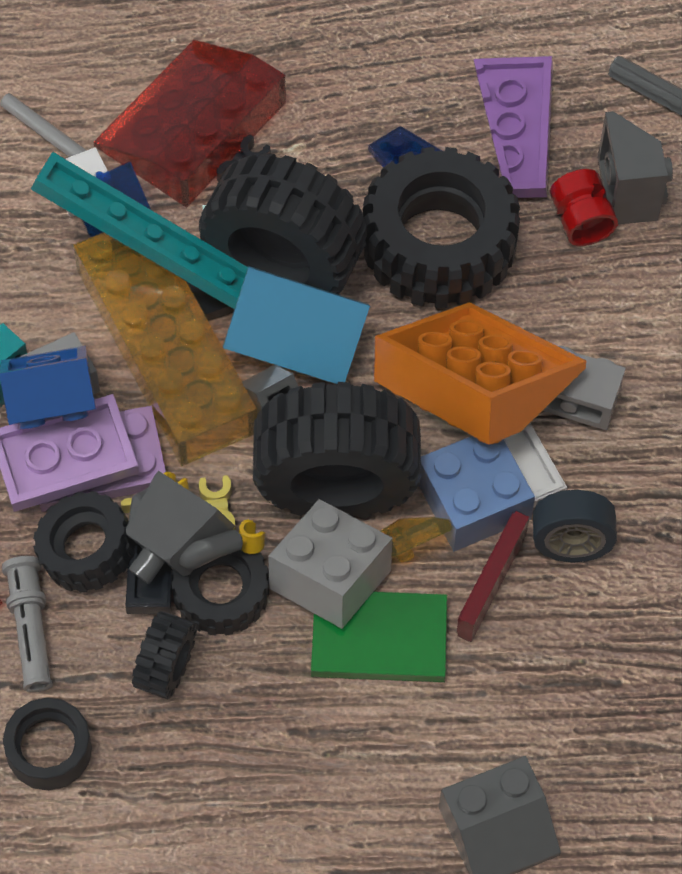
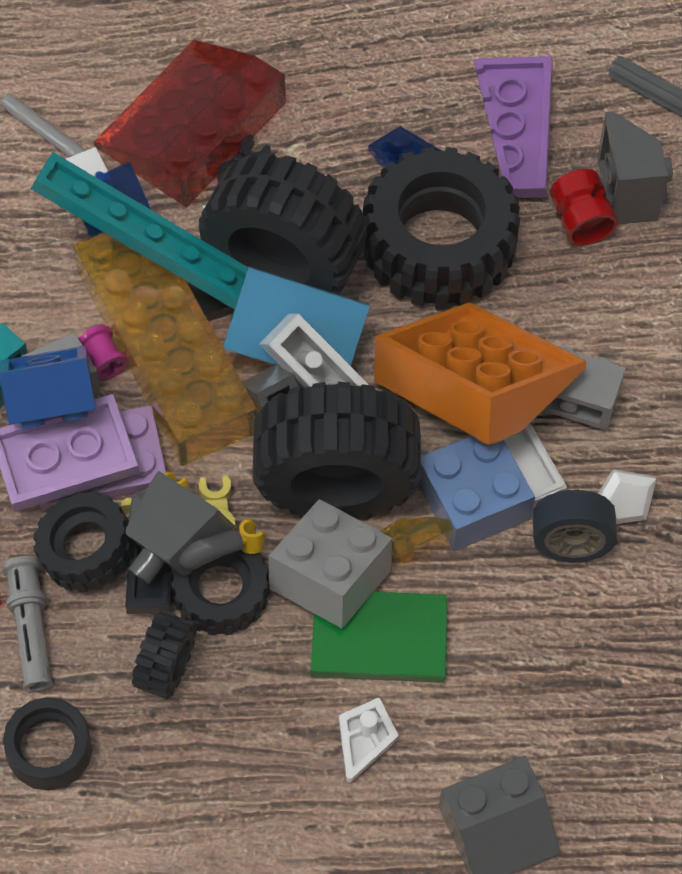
(103, 352): none -> dark pink bush
(307, 354): none -> white brick
(365, 736): none -> white piece
(492, 576): dark red tile -> none
(629, 494): none -> white piece

